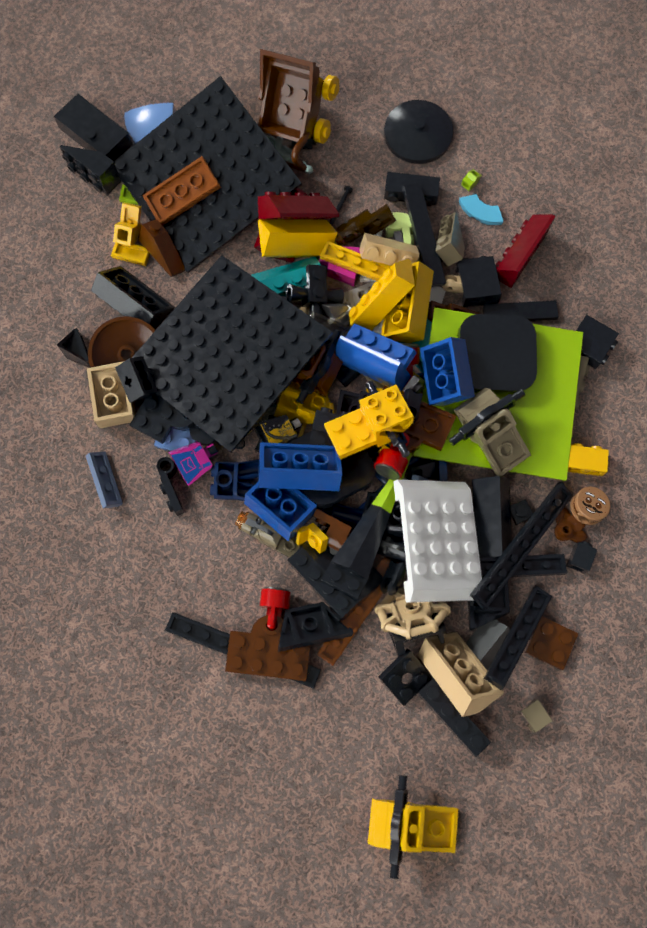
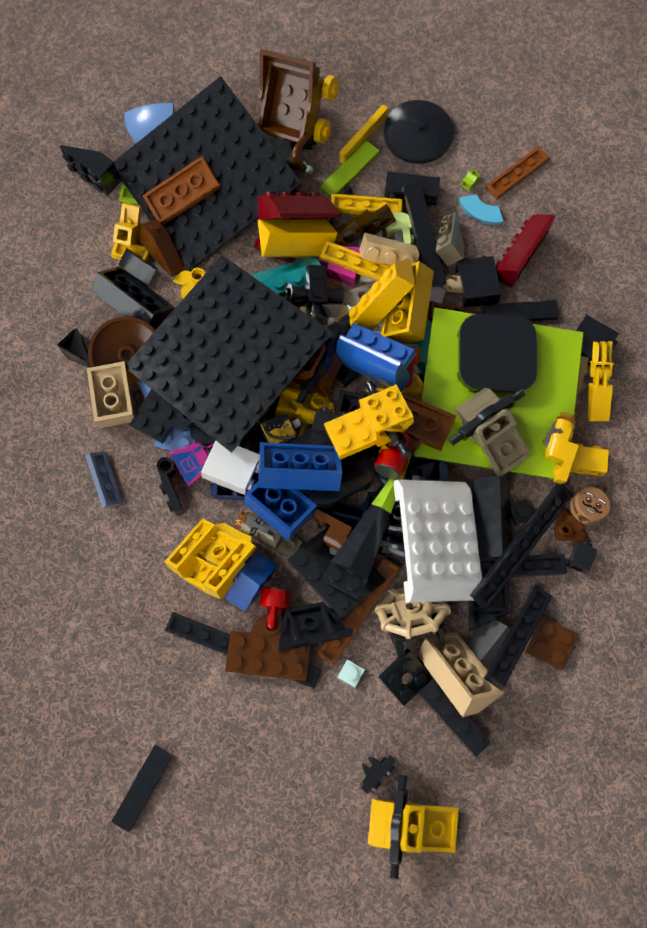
(92, 128): black brick -> none
(136, 379): black brick -> none
(137, 266): none -> slope
(142, 788): none -> black tile
(187, 280): none -> yellow plate
(211, 557): none -> yellow slope
(231, 469): none -> white brick
(250, 581): none -> blue brick
(314, 536): yellow bracket -> none
(350, 169): none -> lime tile
(351, 673): none -> light aqua plate
(356, 204): none -> yellow tile
(364, 133): none -> yellow tile
(376, 772): none -> black piece
(393, 577): black piece -> none
(414, 402): black piece -> none
(416, 384): flat silver plate -> none
(447, 372): blue brick -> none
(517, 173): none -> dark orange tile
(536, 716): dark tan panel -> none
(559, 446): none -> yellow plate
(600, 393): none -> yellow arm

